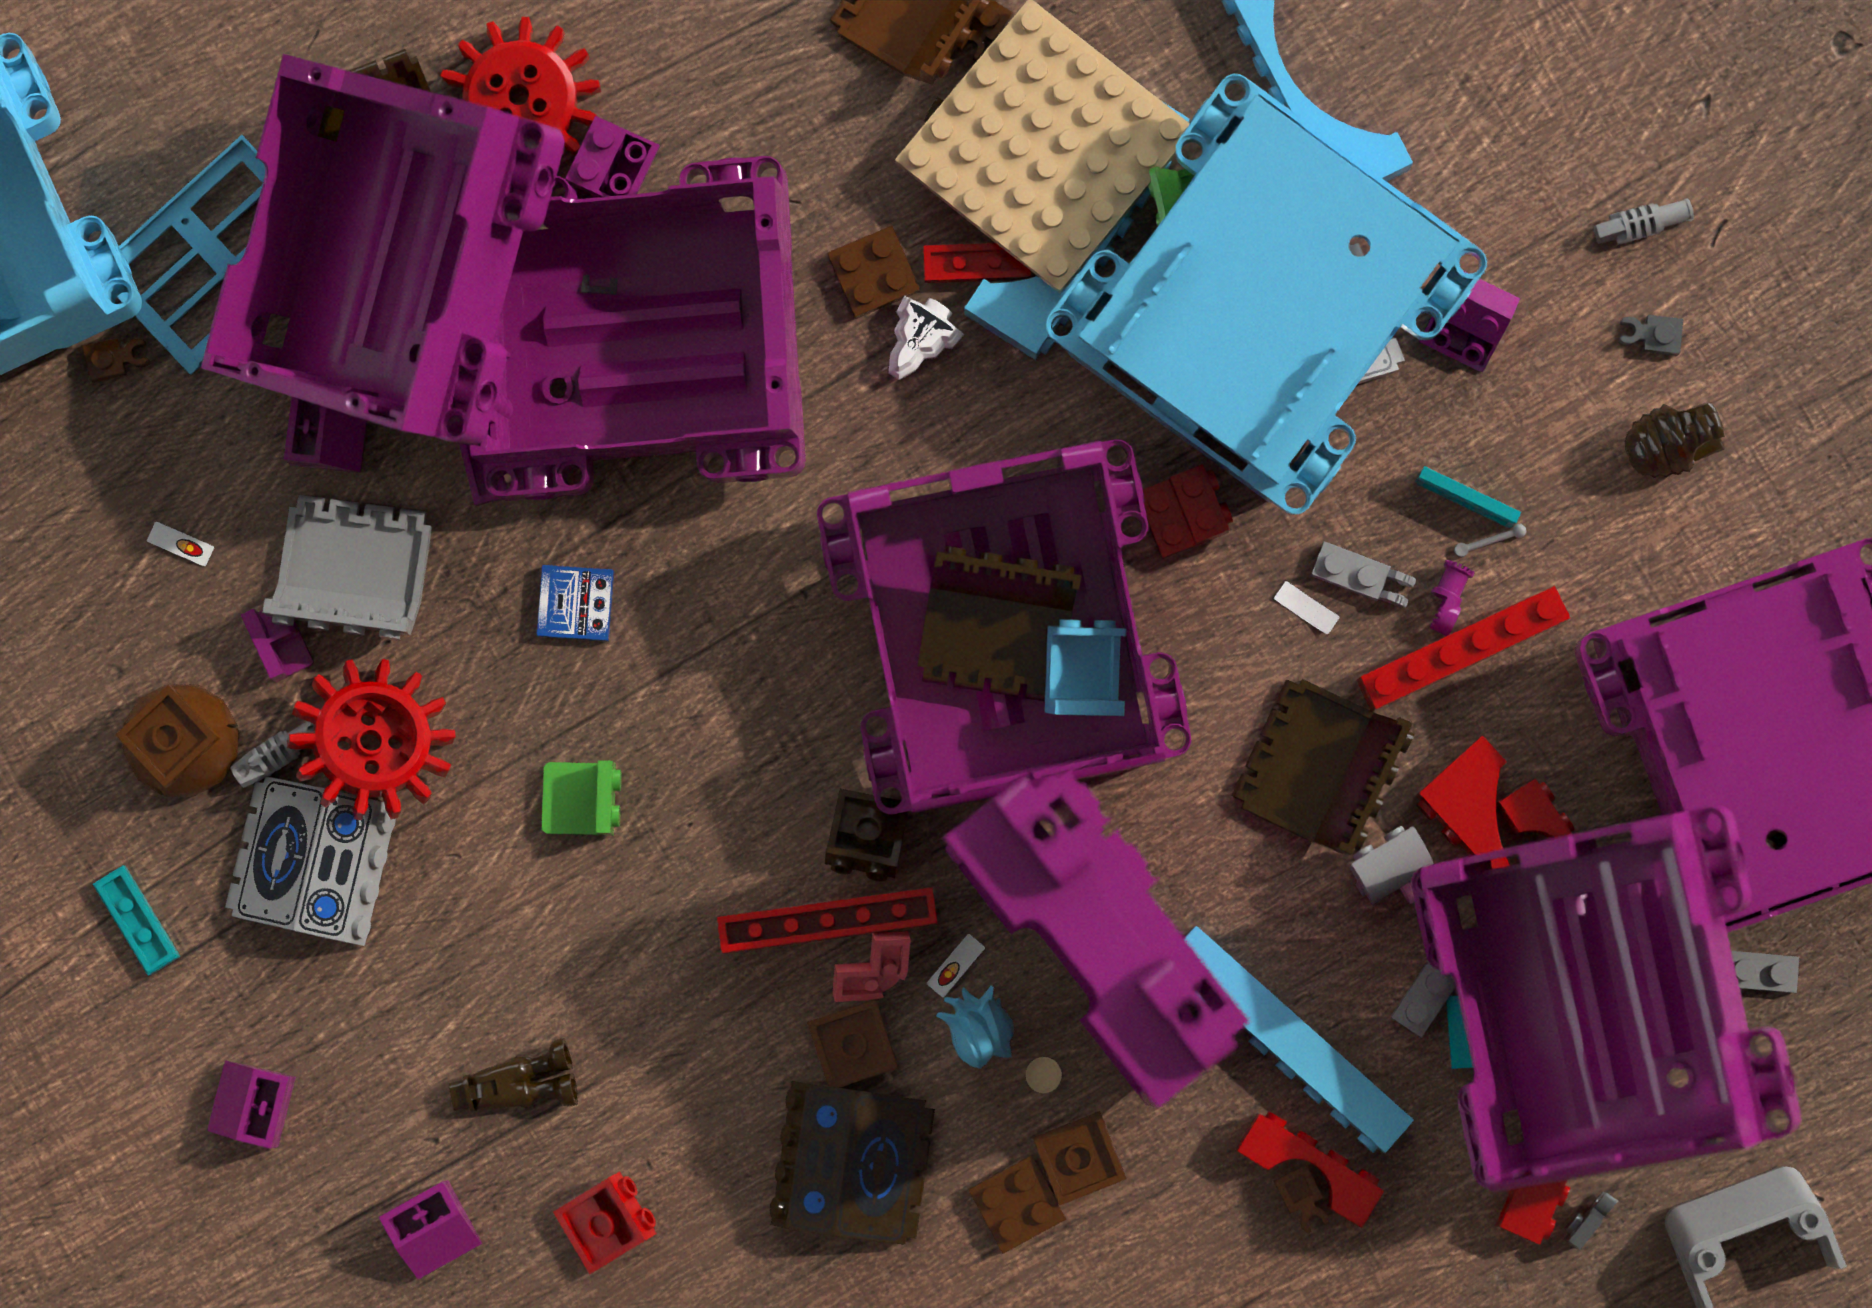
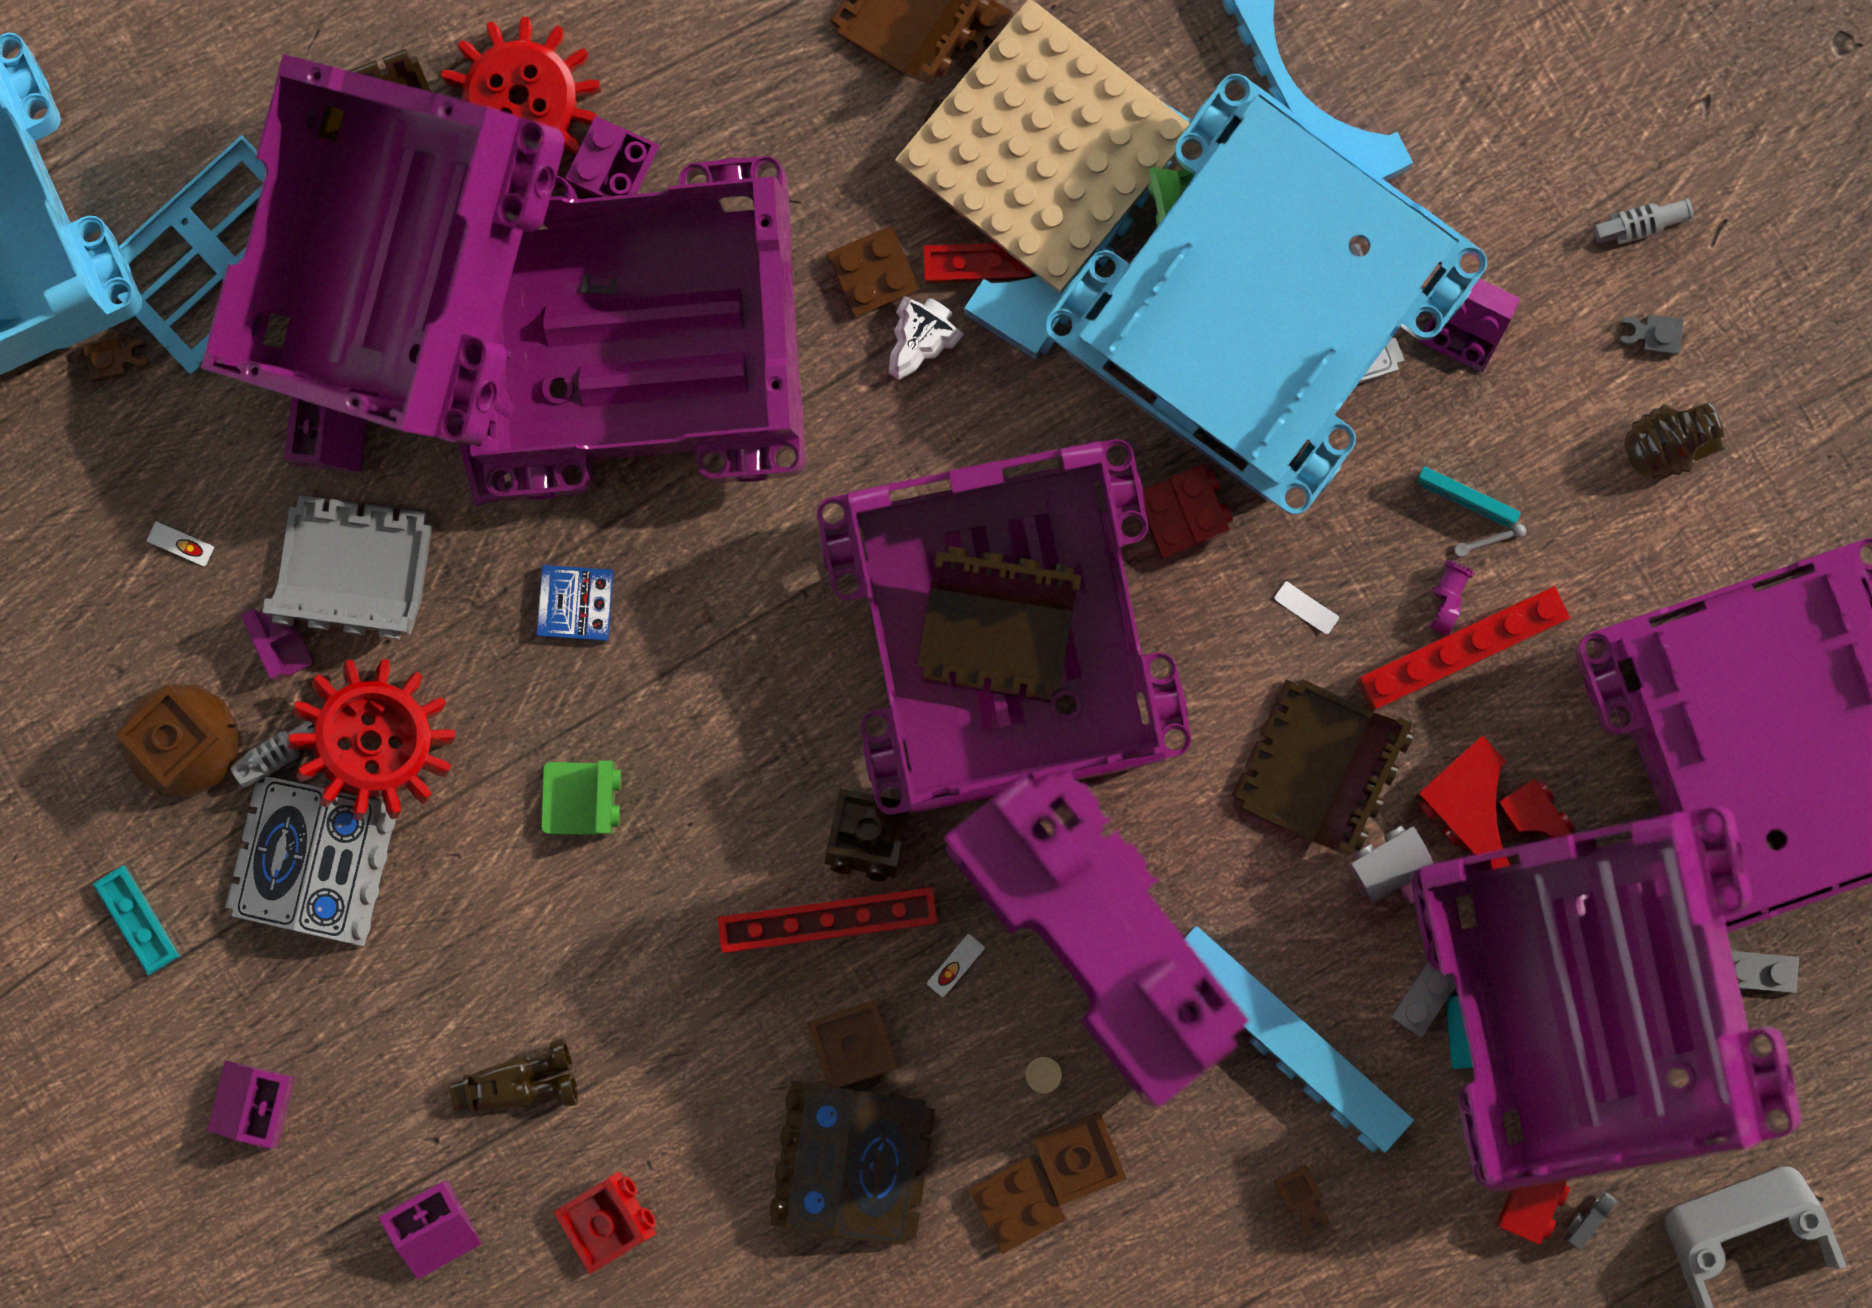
(886, 967): coral plate -> none
(979, 1028): medium azure hair -> none
(1083, 669): medium azure panel -> none
(1349, 1193): red arch -> none
(1359, 574): light grey hinge -> none

